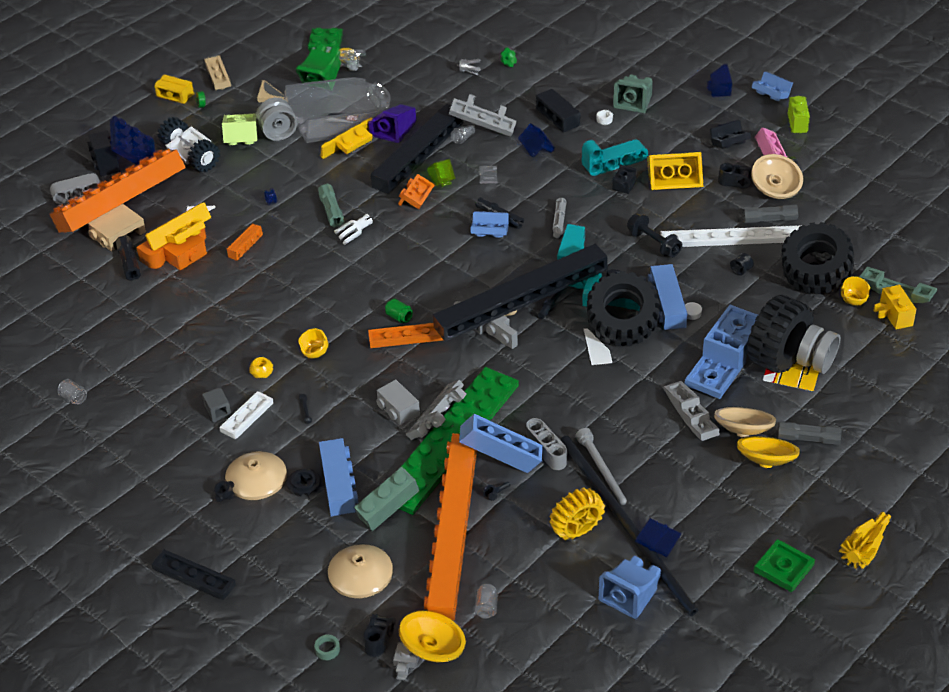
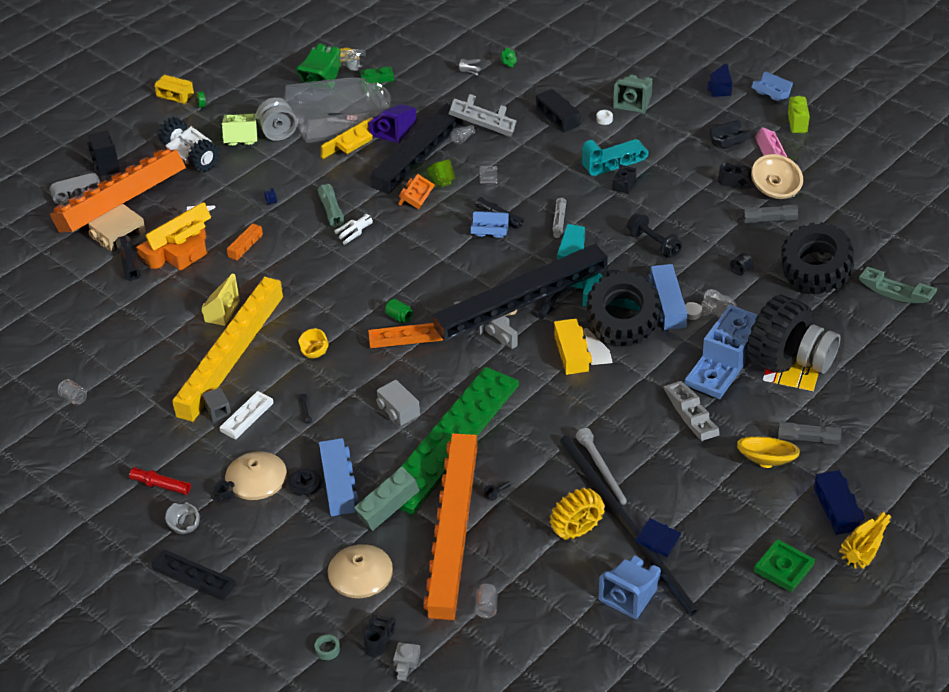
(129, 141): clear blue plate -> none
(151, 479): none -> red pin
(182, 518): none -> light grey hair
(217, 72): tan plate -> none
(222, 302): none -> light yellow slope
(228, 348): none -> yellow brick
(261, 367): yellow plate -> none
(268, 91): tile -> none
(327, 37): green plate -> none
(378, 75): none -> green plate
(432, 636): yellow dish -> none
(433, 415): light grey hinge -> none
(500, 443): medium blue brick -> none
(534, 140): clear blue panel -> none
(553, 450): light grey beam -> none
(572, 346): none -> yellow brick
(675, 171): yellow slope -> none
(717, 304): none -> clear plate
(732, 236): white tile -> none
(744, 420): tan dish -> none
(838, 502): none -> clear blue brick
(855, 290): yellow hair -> none
(896, 306): yellow brick -> none

